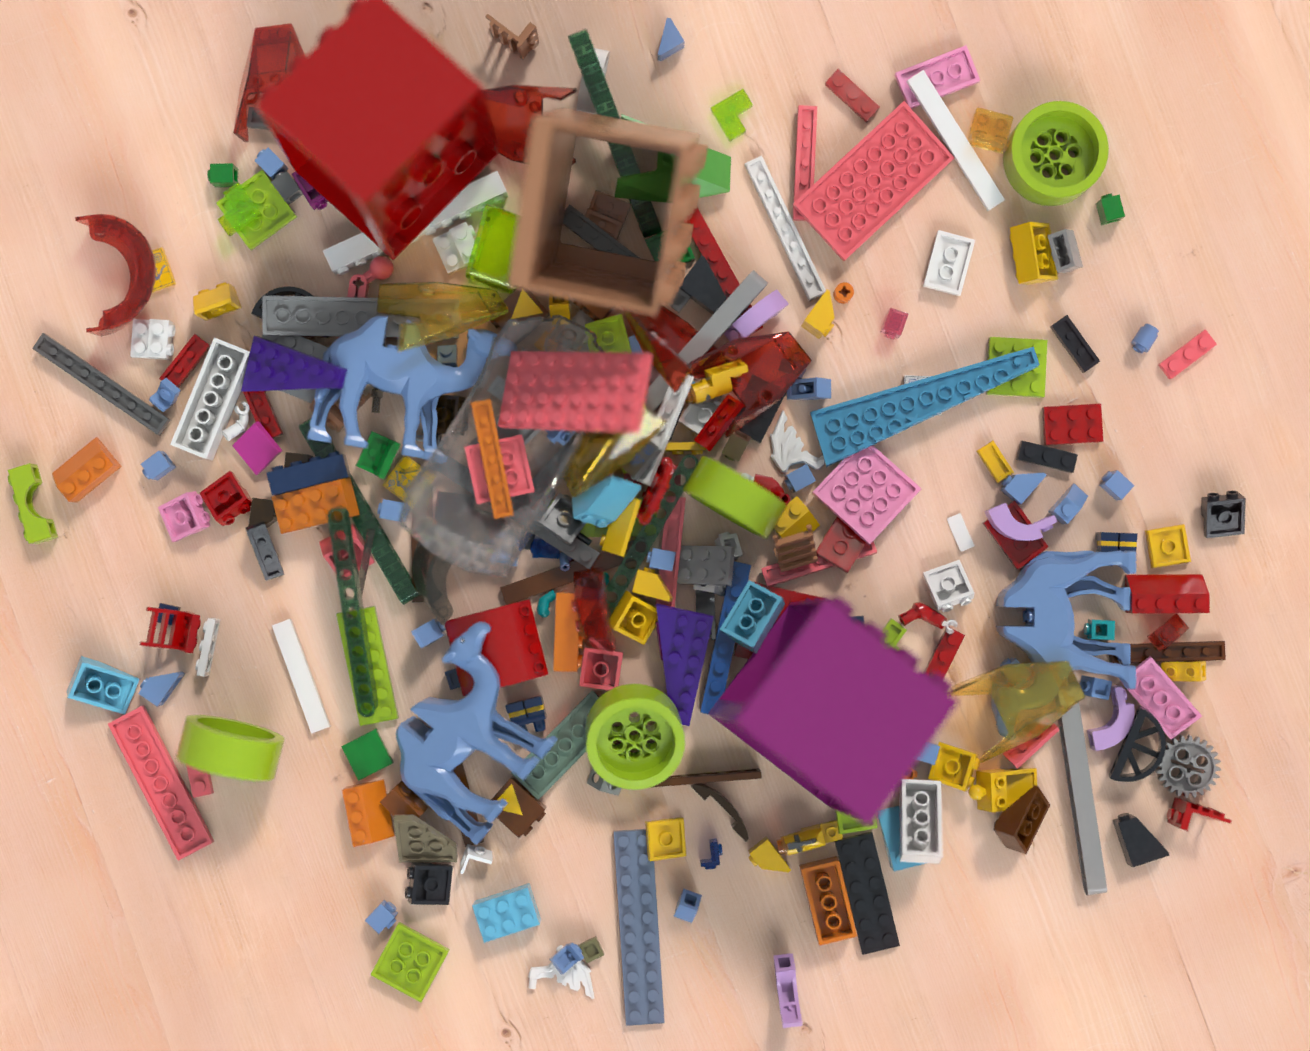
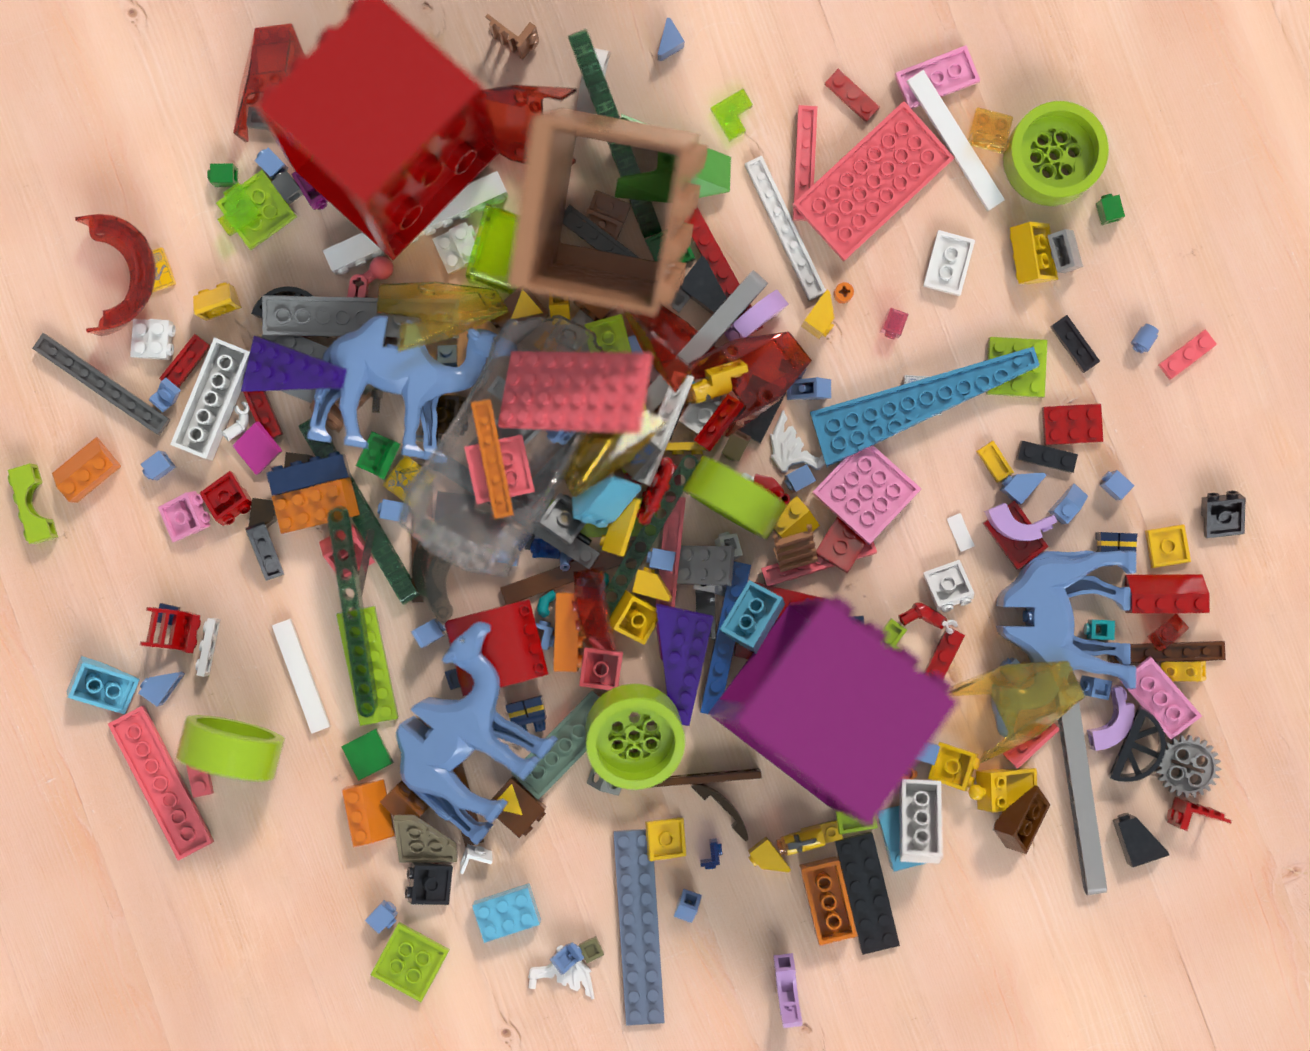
(548, 639): none -> medium blue bracket

